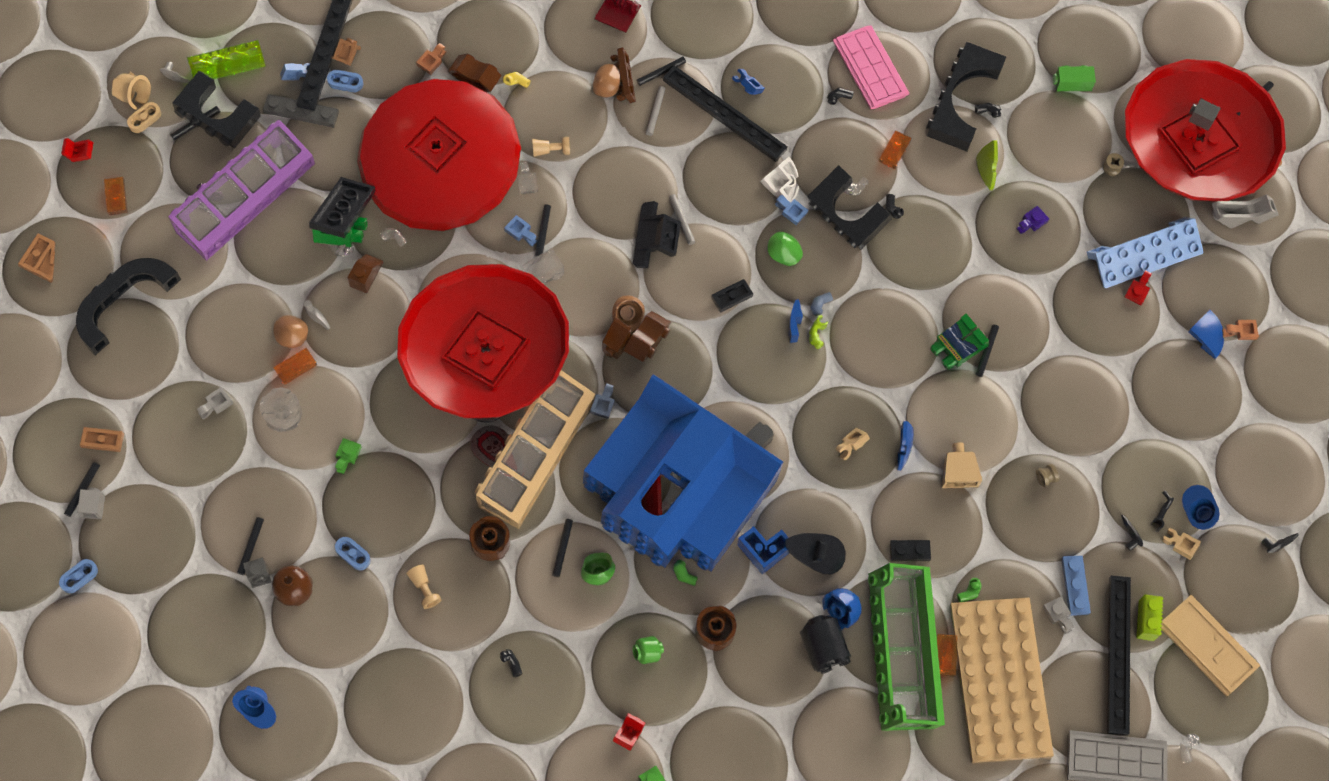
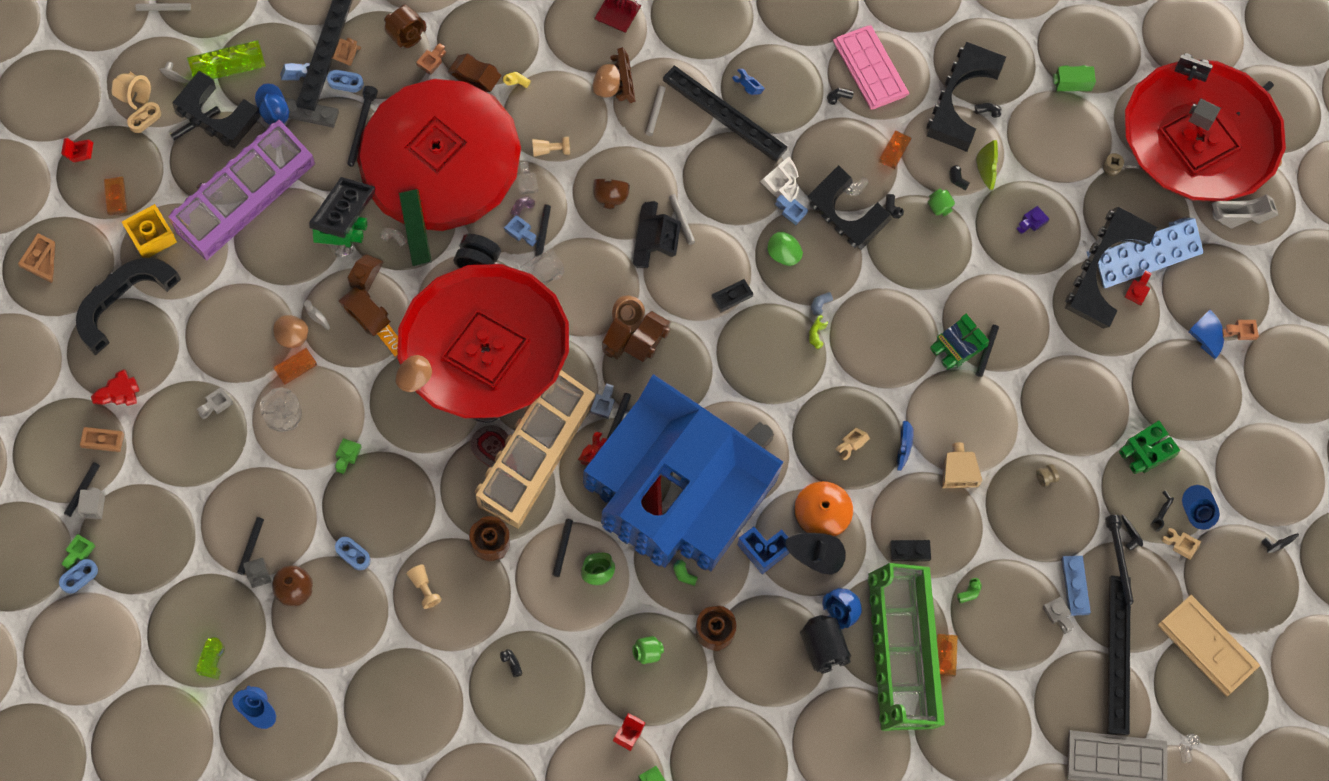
(77, 549): none -> bright green plate
(117, 390): none -> red rock
(149, 231): none -> yellow brick
(163, 7): none -> light grey bar
(209, 658): none -> clear neon green leg
(271, 104): none -> blue piece
(364, 311): none -> reddish brown brick
(369, 94): none -> black piece
(390, 339): none -> light orange sticker
(404, 26): none -> reddish brown brick
(413, 373): none -> medium nougat hat
(415, 227): none -> dark green tile
(476, 251): none -> black wheel
(522, 203): none -> arm
(591, 450): none -> red plate
(611, 192): none -> reddish brown cylinder
(620, 413): none -> black piece
(660, 71): black bar -> none
(795, 318): blue slope -> none
(817, 519): none -> orange dish
(941, 202): none -> bright green head
(956, 177): none -> black arm
(1001, 680): tan plate -> none
(1086, 297): none -> black arch
(1114, 522): none -> black piece
(1144, 452): none -> green hips
(1149, 617): lime brick -> none
(1193, 68): none -> black hips

